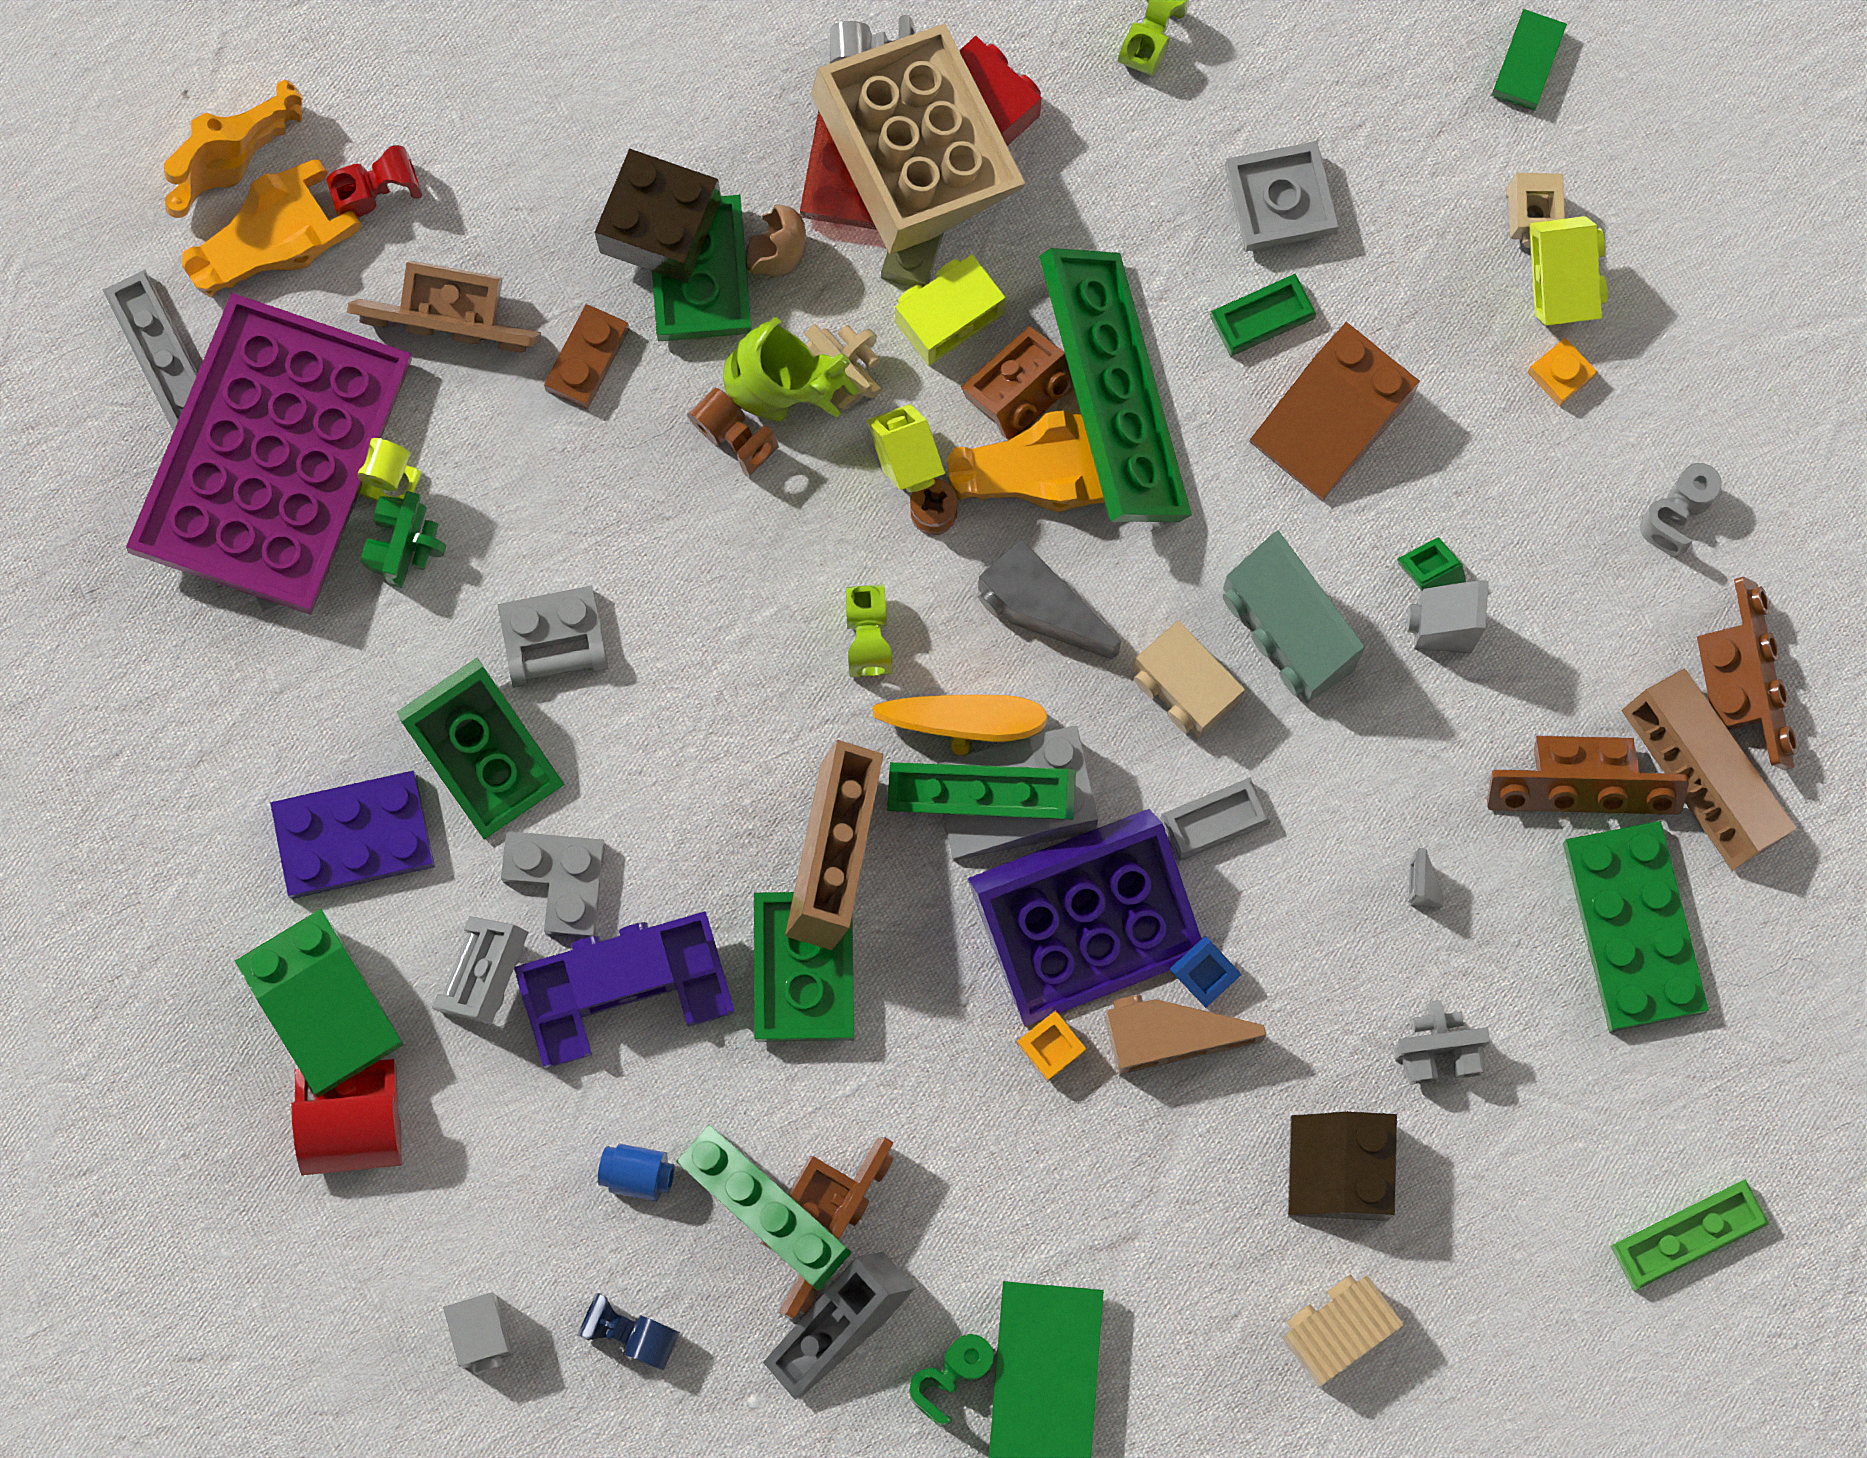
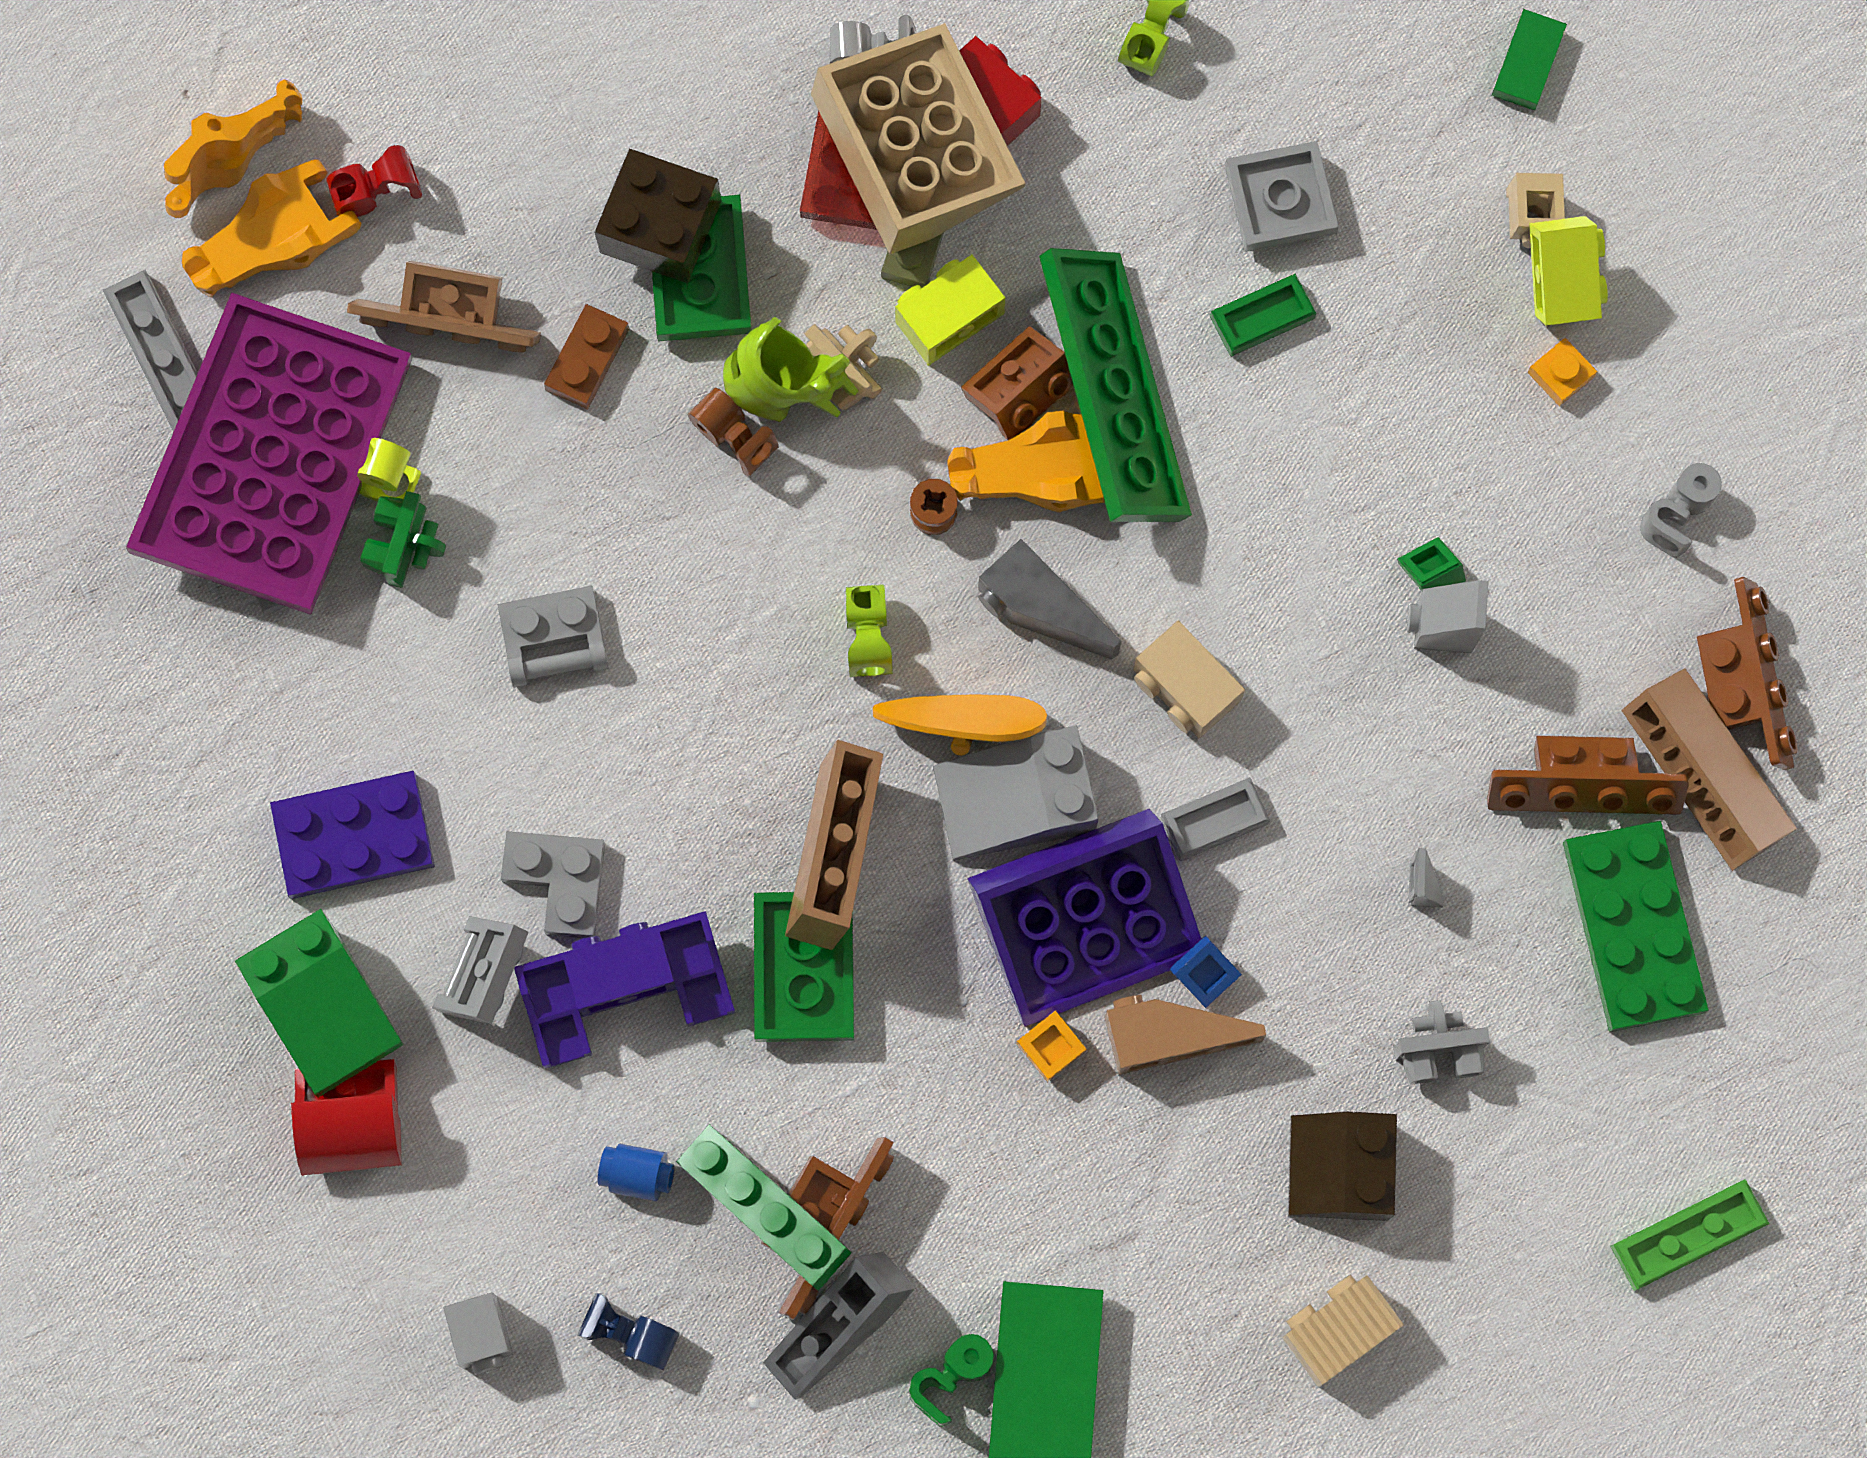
(480, 748): green slope -> none
(780, 247): medium nougat hair -> none
(906, 448): neon yellow brick -> none
(982, 790): green plate -> none
(1292, 618): sand green slope -> none
(1335, 411): dark orange slope -> none

